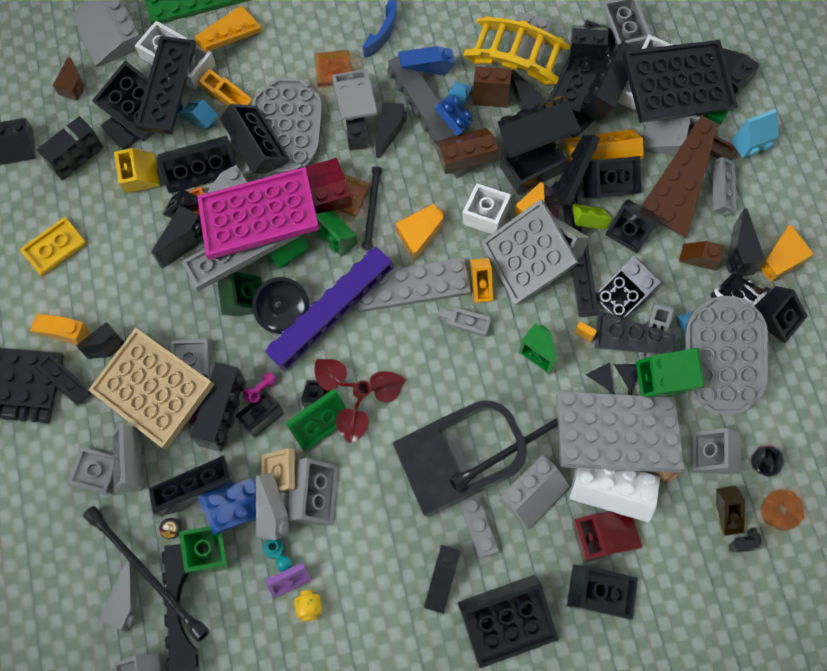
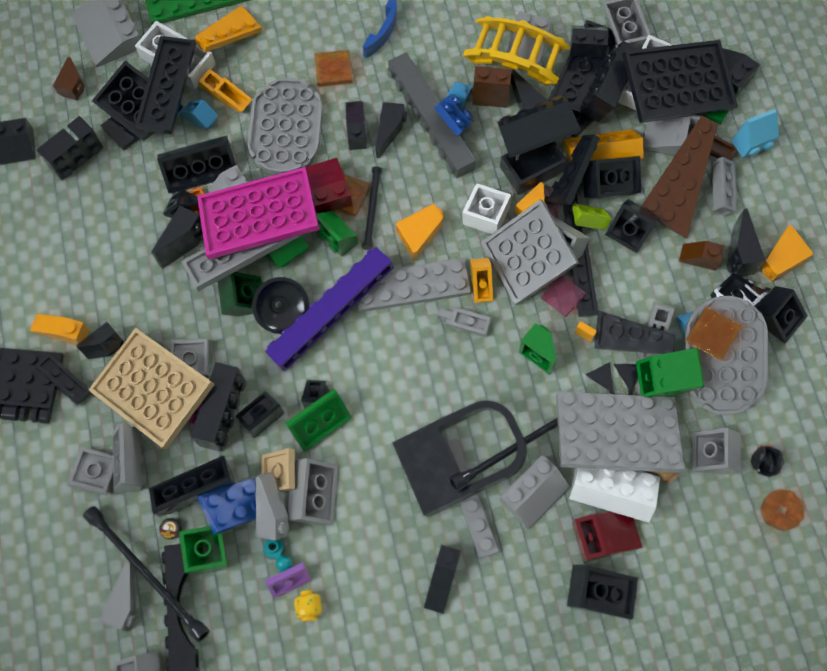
(53, 246): yellow tile -> none
(136, 170): yellow slope -> none
(253, 395): dark pink bar -> none
(254, 138): black slope -> none
(354, 95): light grey slope -> none
(354, 423): dark red plant -> none
(429, 60): blue slope -> none
(466, 150): reddish brown slope -> none
(508, 621): black slope -> none
(563, 295): none -> clear pink piece
(628, 288): slope -> none
(713, 333): none -> clear orange plate
(731, 510): dark brown slope -> none
(741, 544): black bracket -> none

